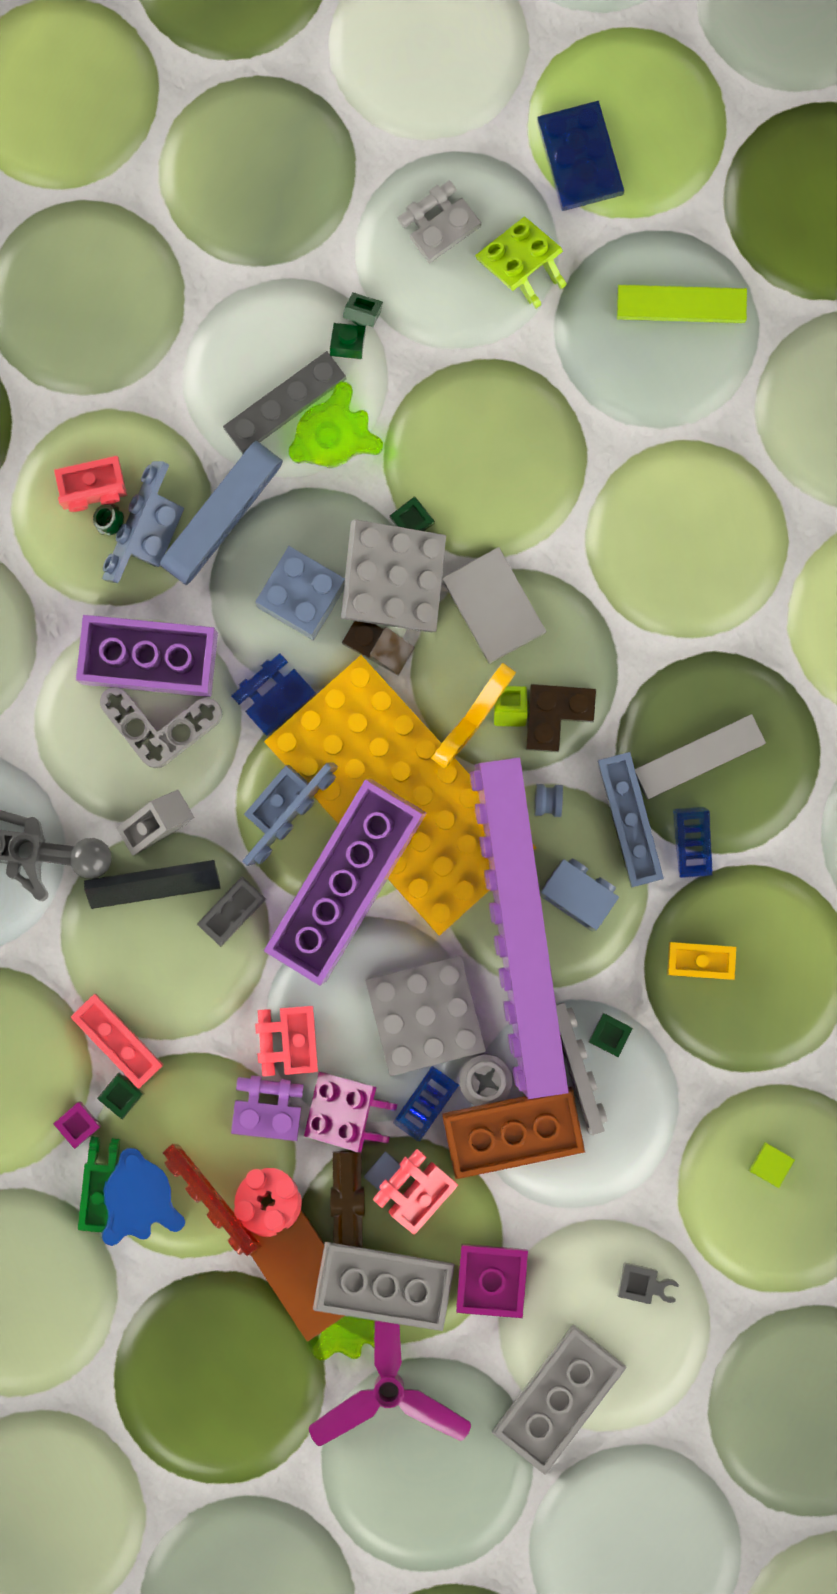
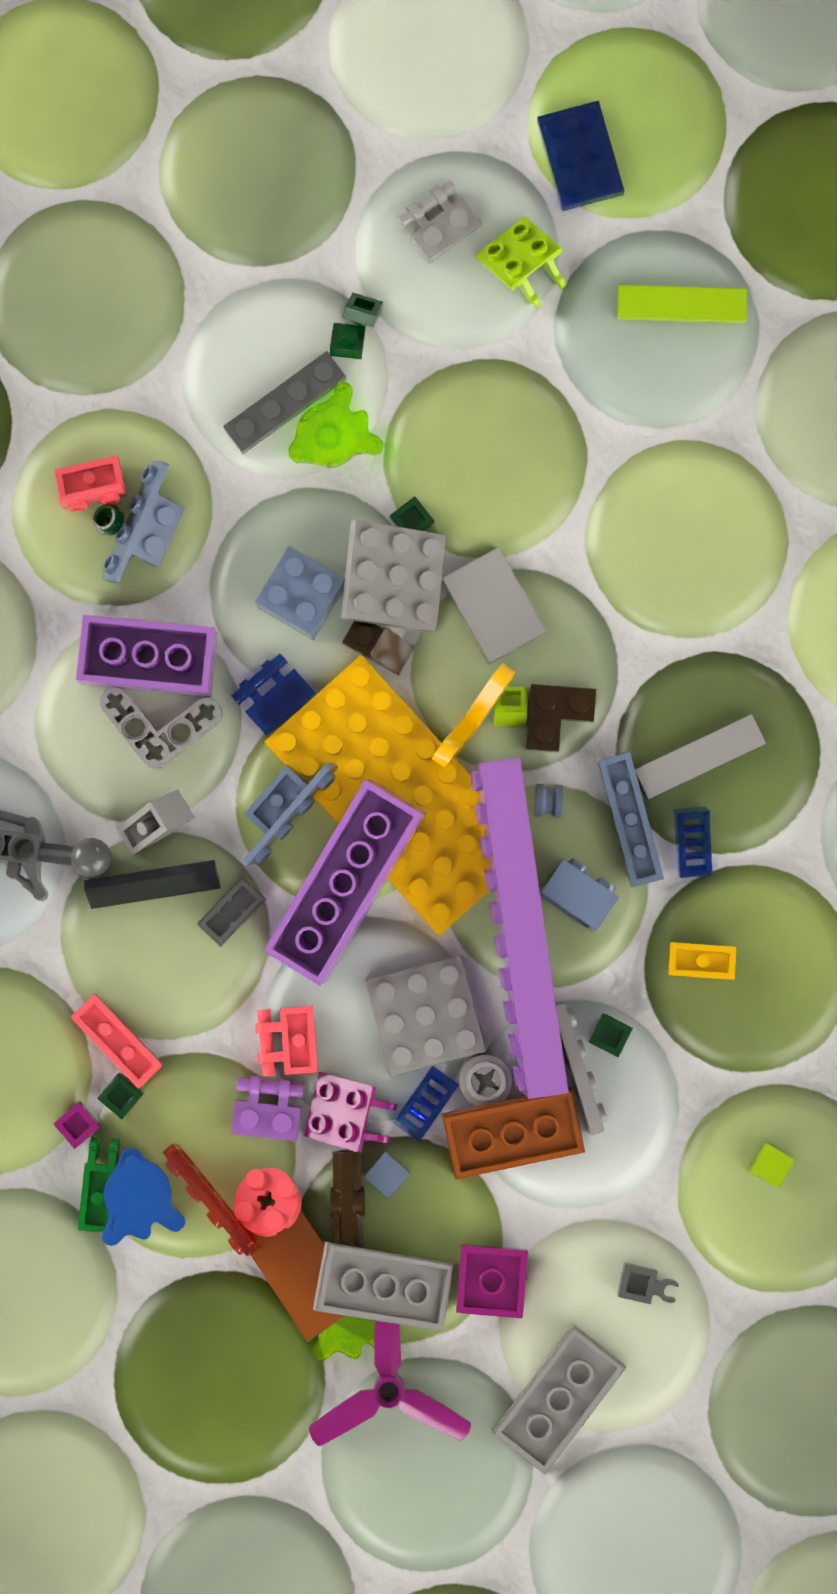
(221, 512): sand blue beam -> none
(423, 1195): coral plate -> none

